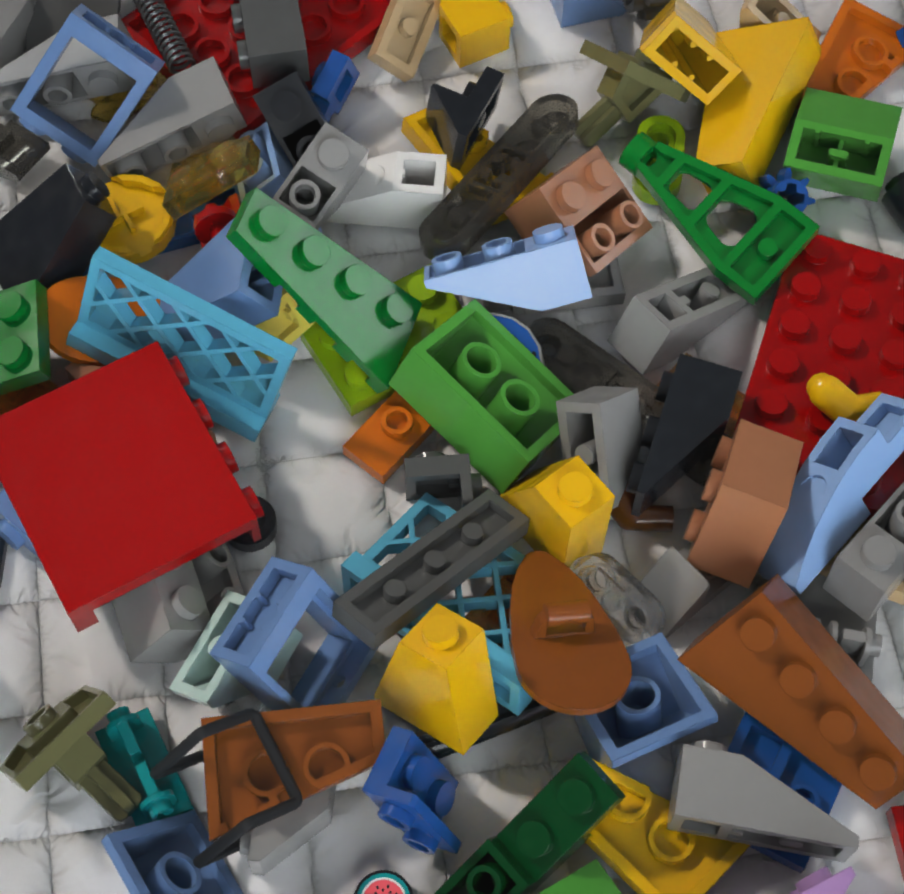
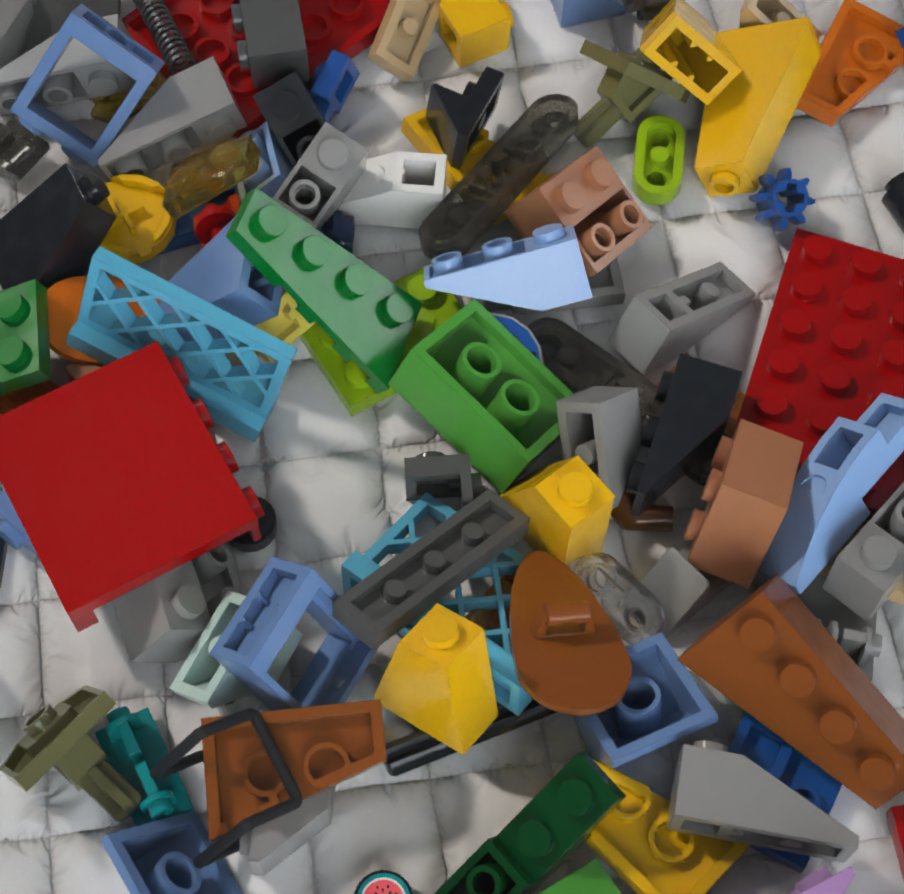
(340, 230): none -> dark blue plate
(387, 438): orange plate -> none
(413, 792): blue bracket -> none
(765, 249): green plate -> none
(836, 398): yellow arm -> none
(842, 143): bright green slope -> none

